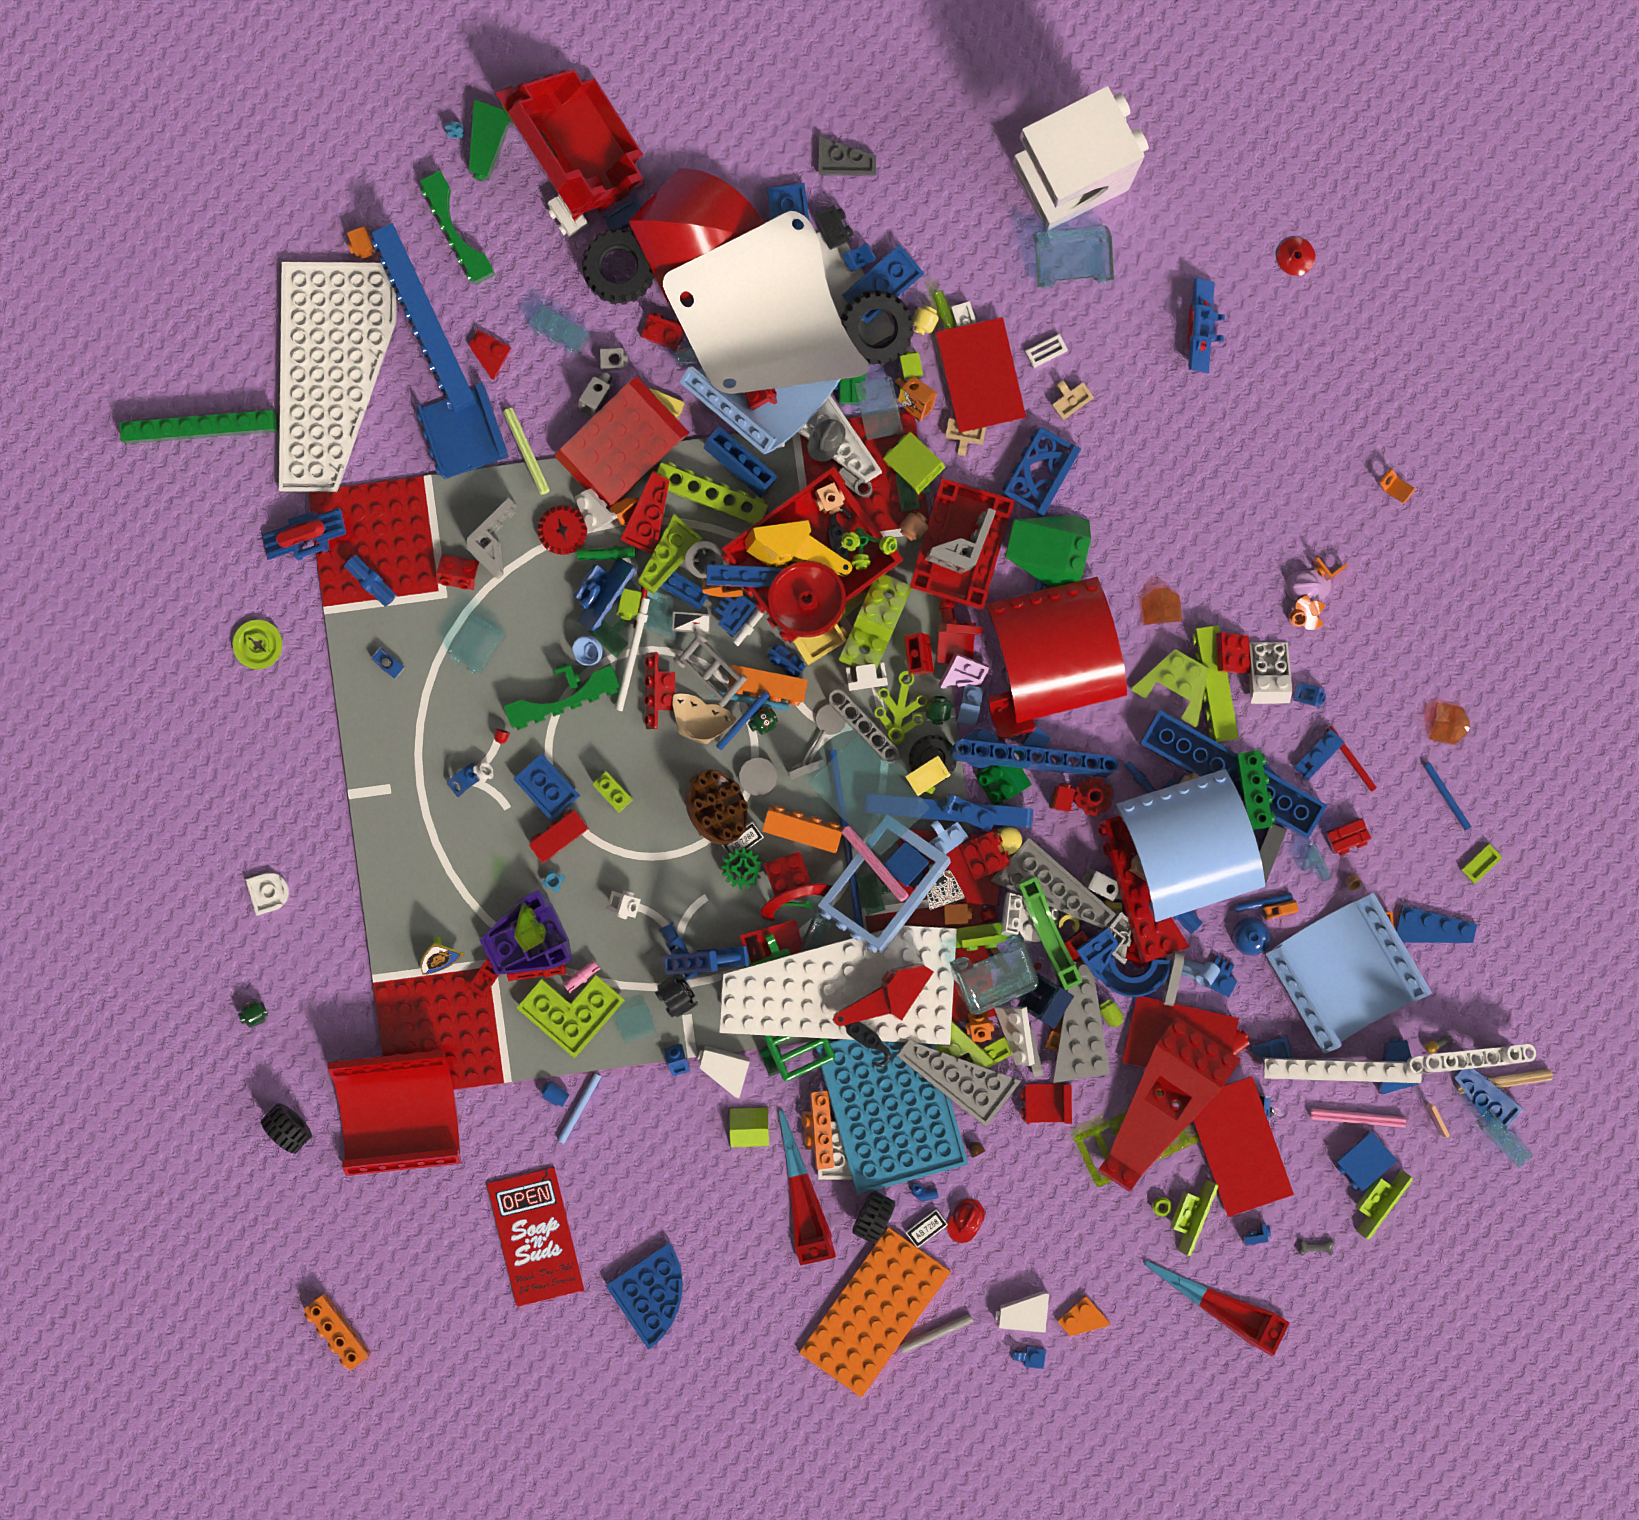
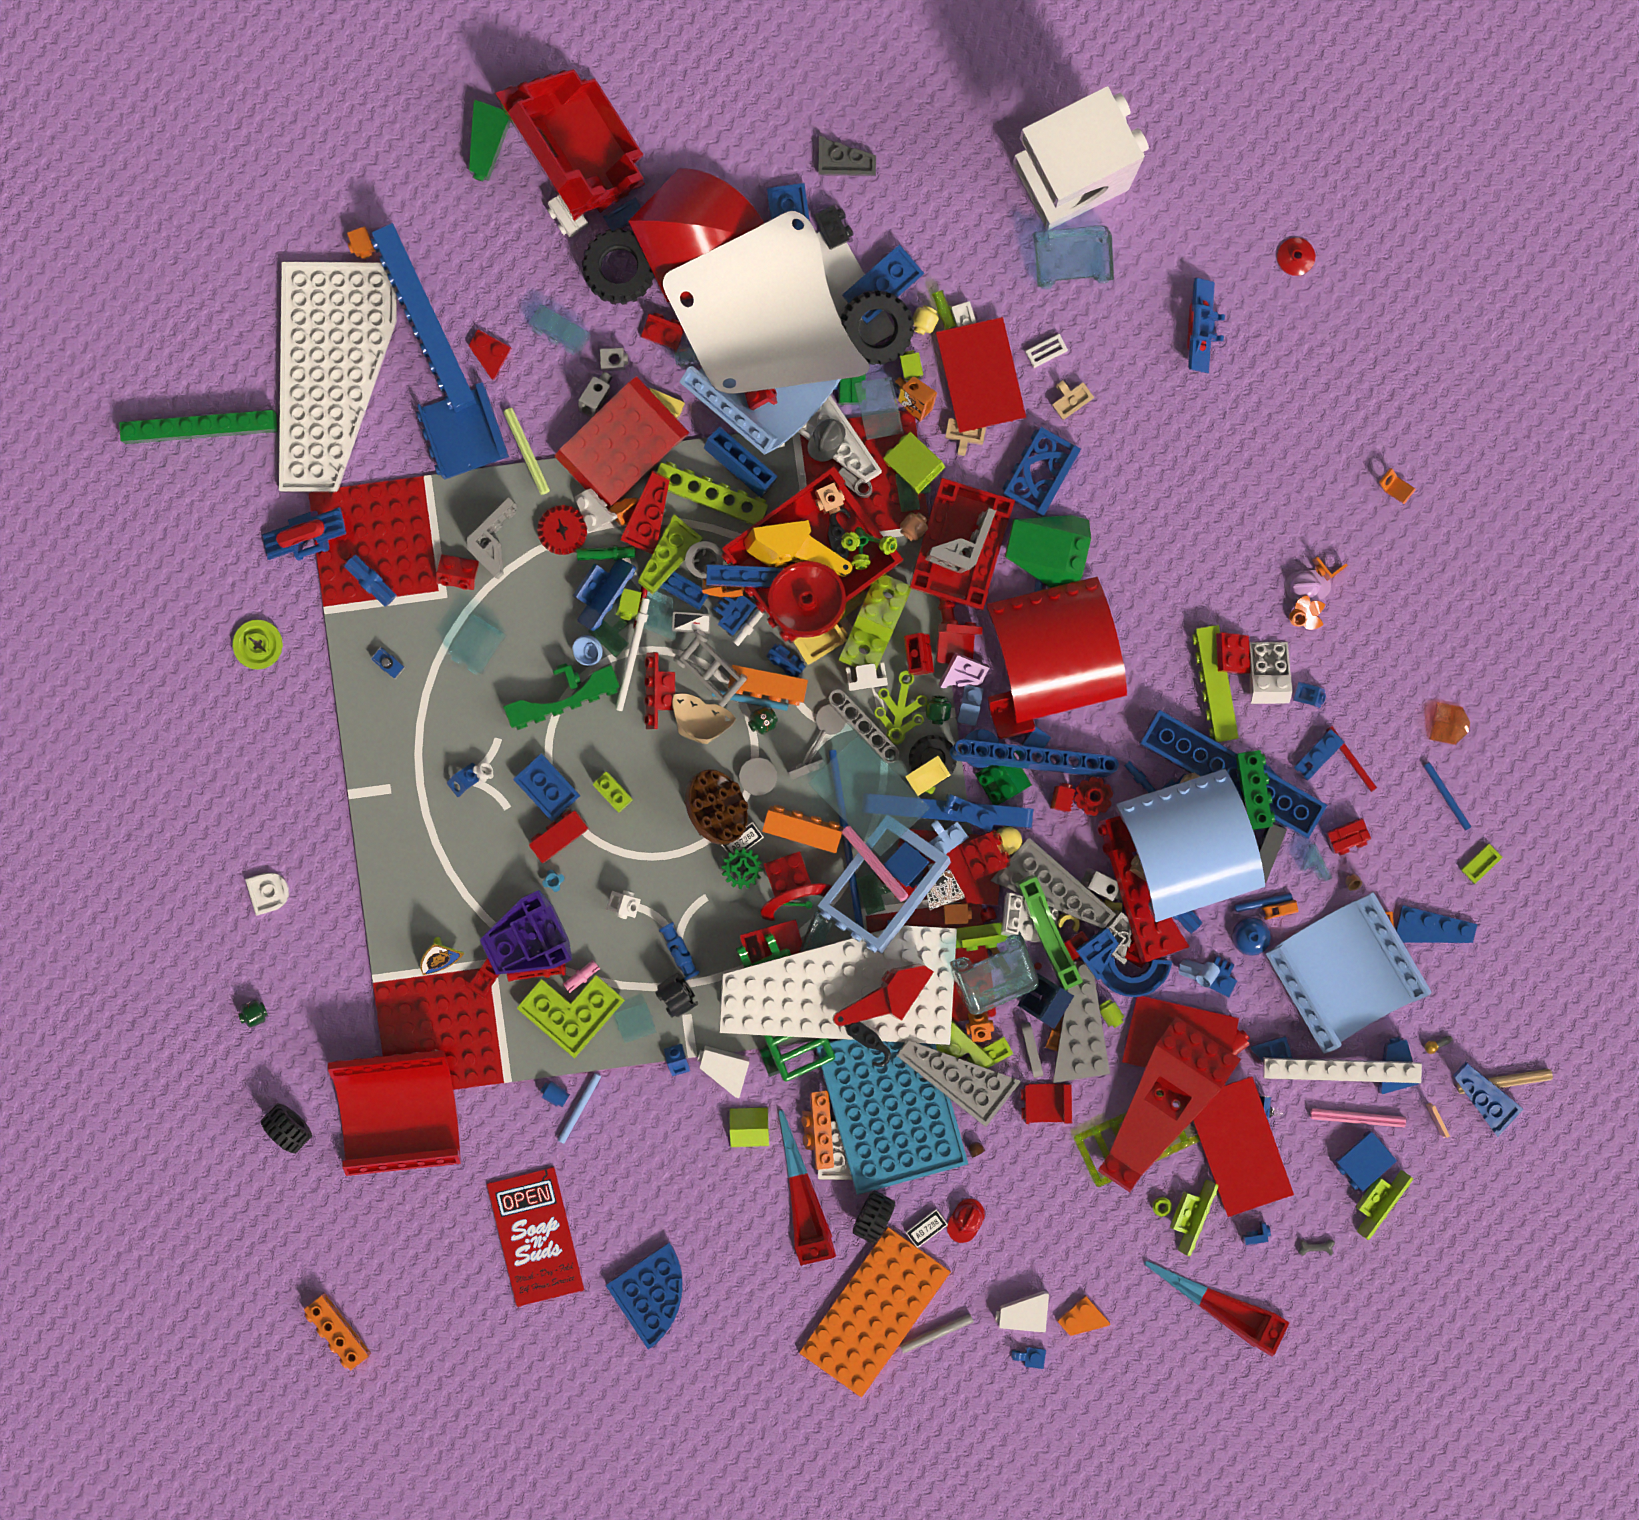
(439, 193): green arch -> none
(454, 130): dark azure plate -> none
(501, 736): red hinge -> none
(528, 930): clear neon green slope -> none
(592, 597): blue arm -> none
(705, 960): blue fence -> none
(743, 719): blue bar -> none
(859, 257): blue bracket -> none
(922, 1194): blue arm -> none
(1017, 1033): white wing -> none
(1161, 607): clear orange slope -> none
(1173, 978): light grey beam -> none
(1183, 677): lime wing -> none
(1471, 1059): white piece -> none
(1504, 1138): clear light blue brick -> none

